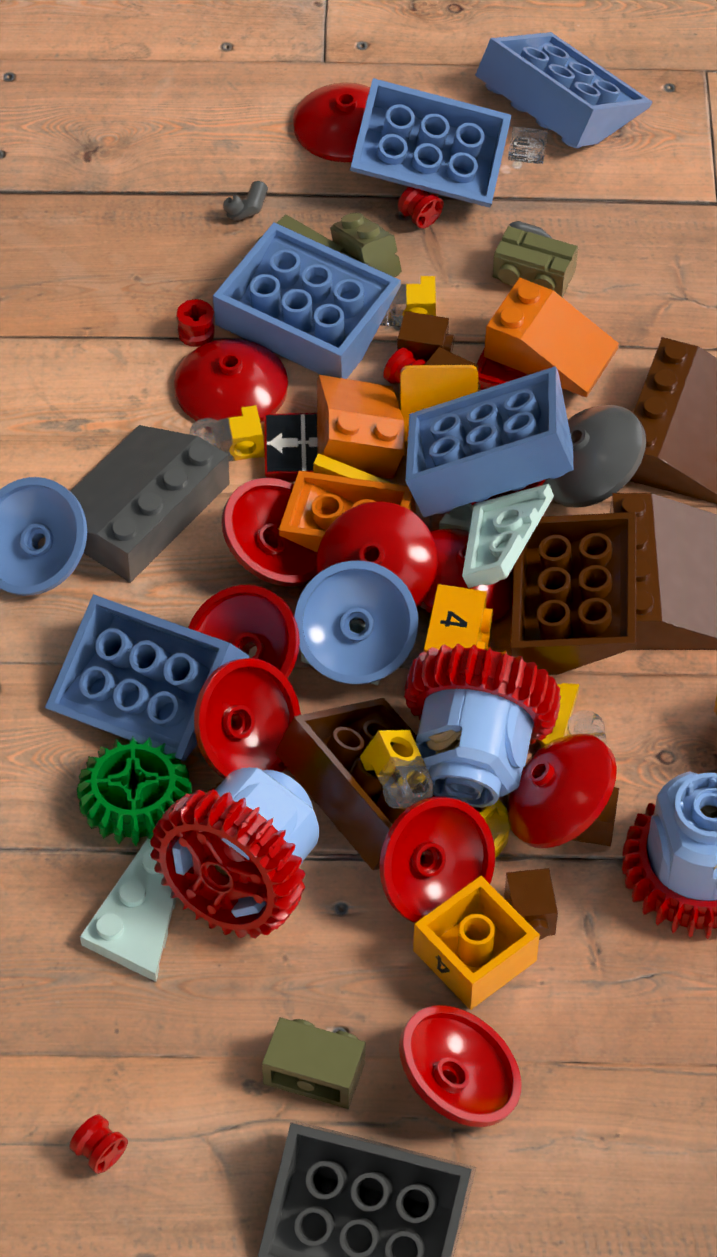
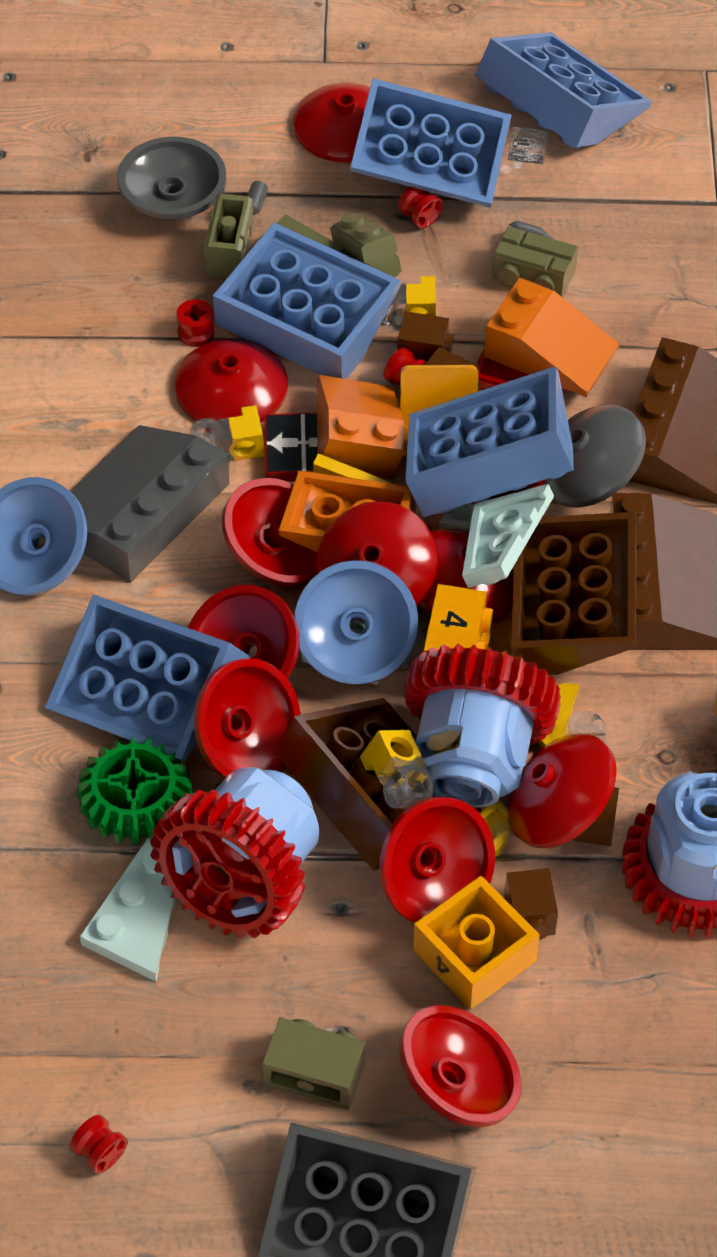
(171, 177): none -> dark grey dish
(228, 234): none -> olive brick

